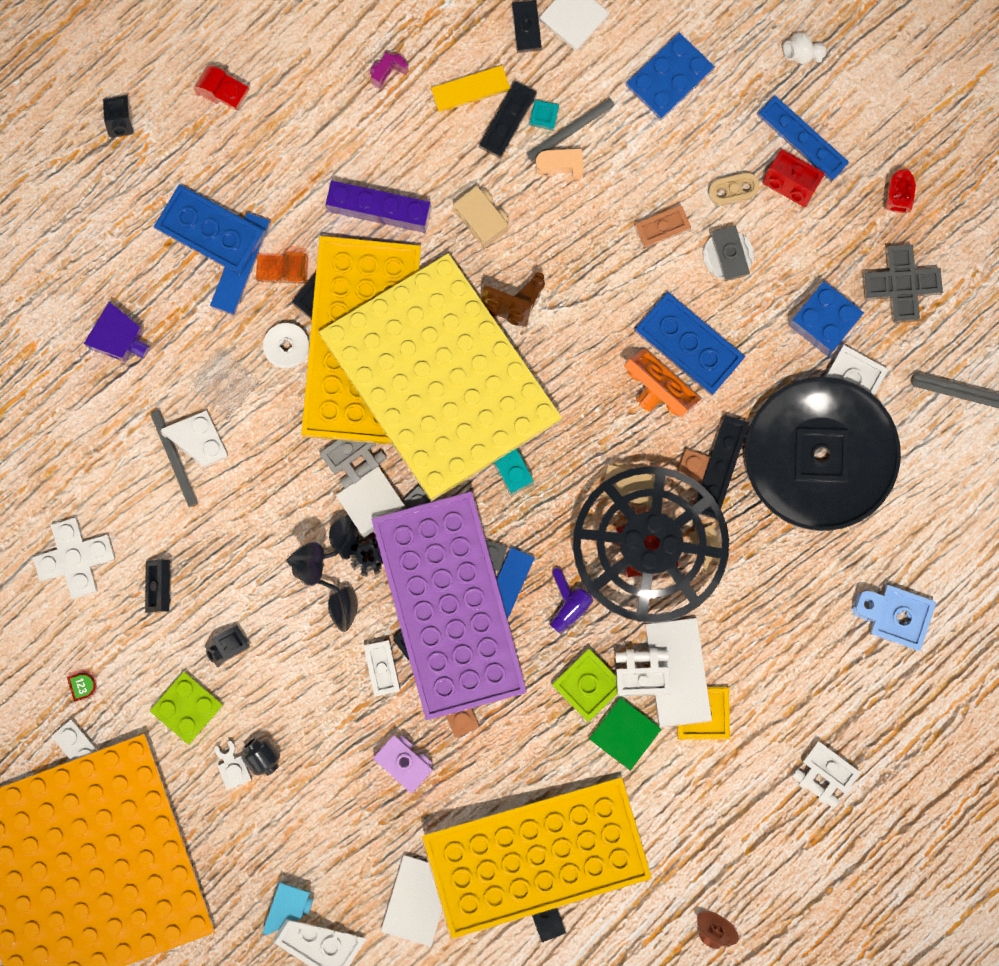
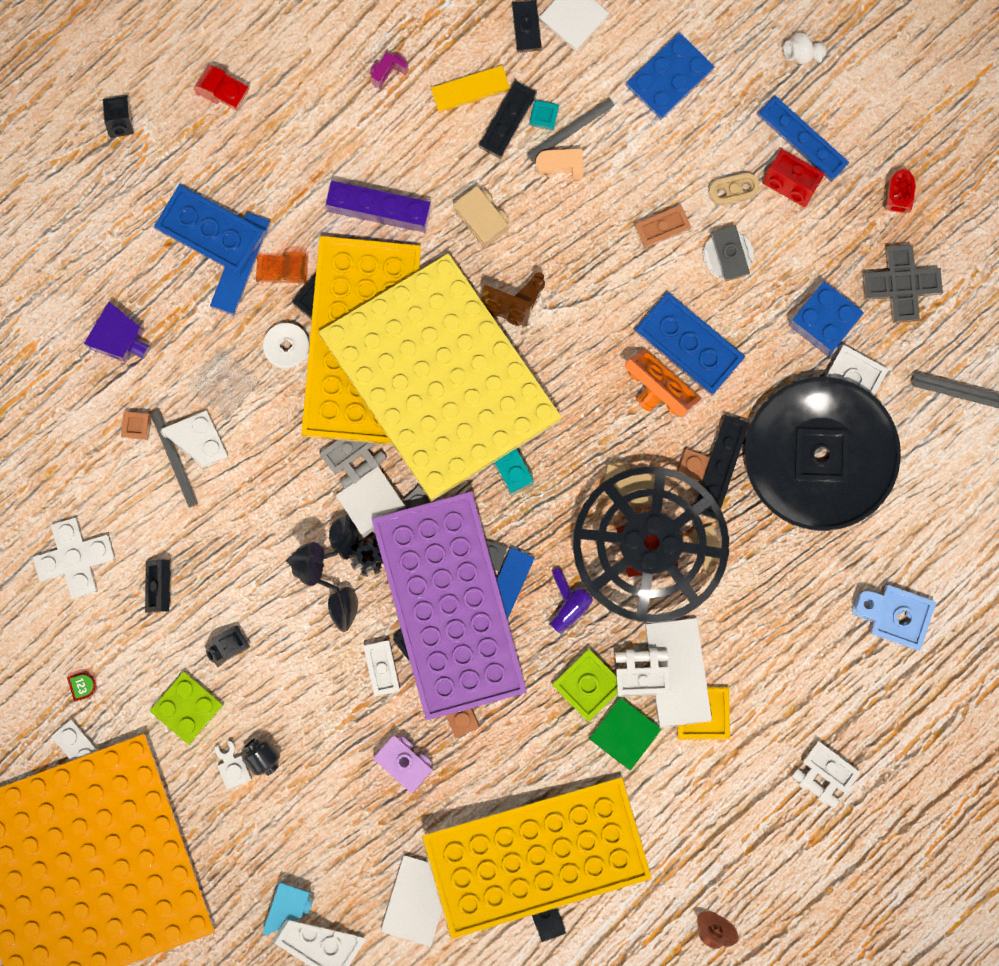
(135, 425): none -> nougat plate

